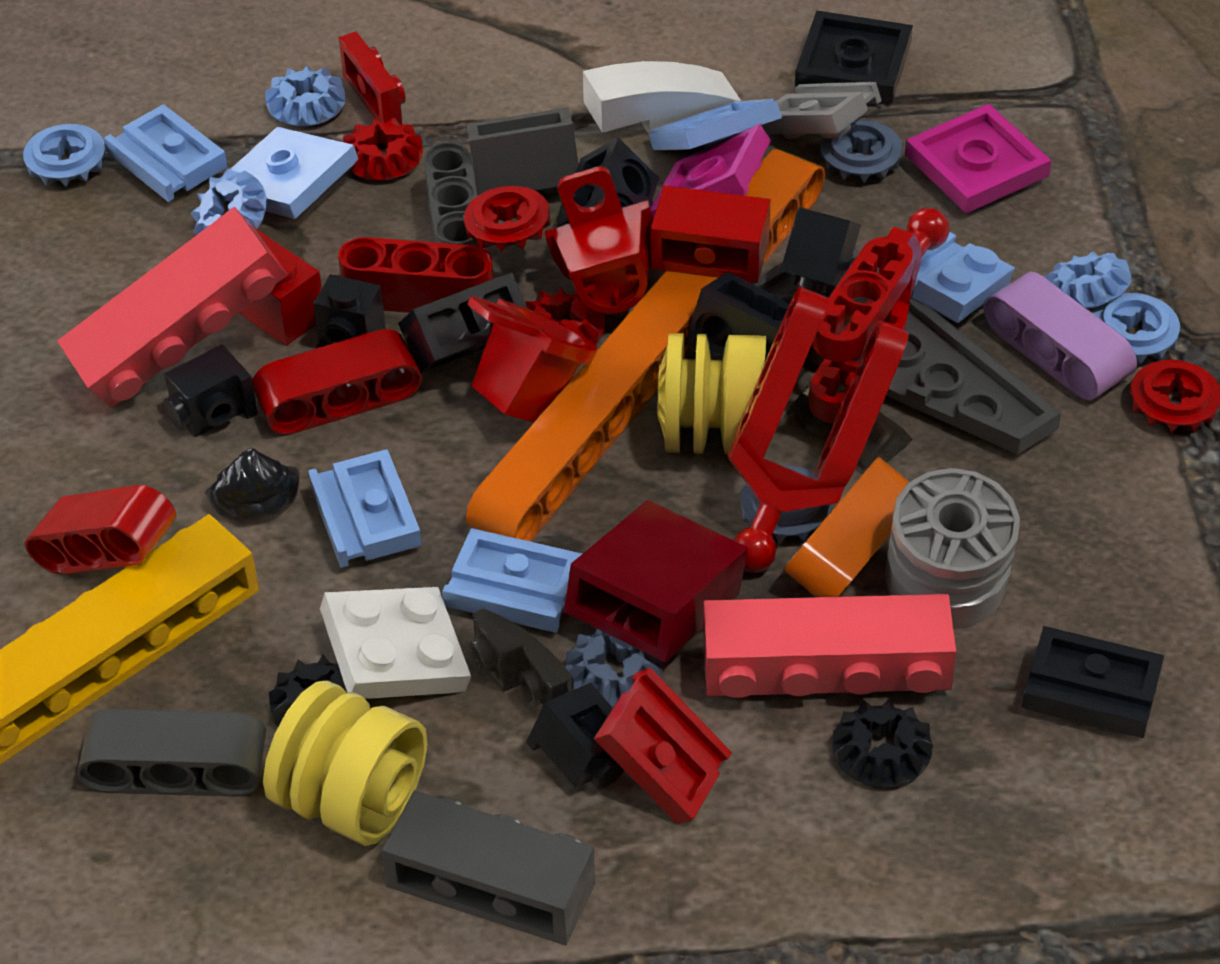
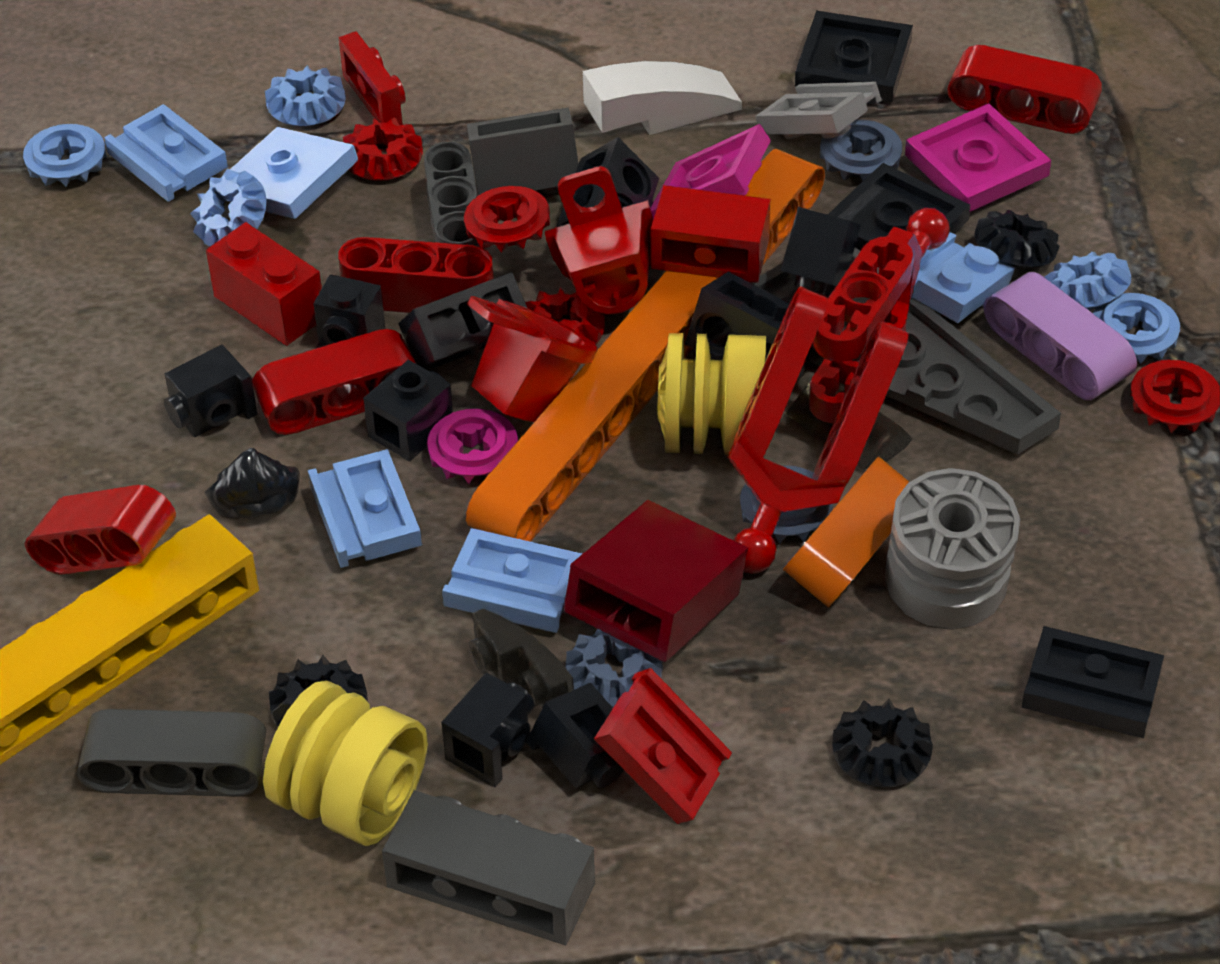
(172, 308): coral brick -> none
(394, 642): white plate -> none
(407, 408): none -> black brick
(469, 428): none -> dark pink gear
(487, 727): none -> black brick
(714, 125): light blue plate -> none
(828, 645): coral brick -> none
(889, 200): none -> black plate
(1017, 239): none -> black gear
(1025, 88): none -> red beam

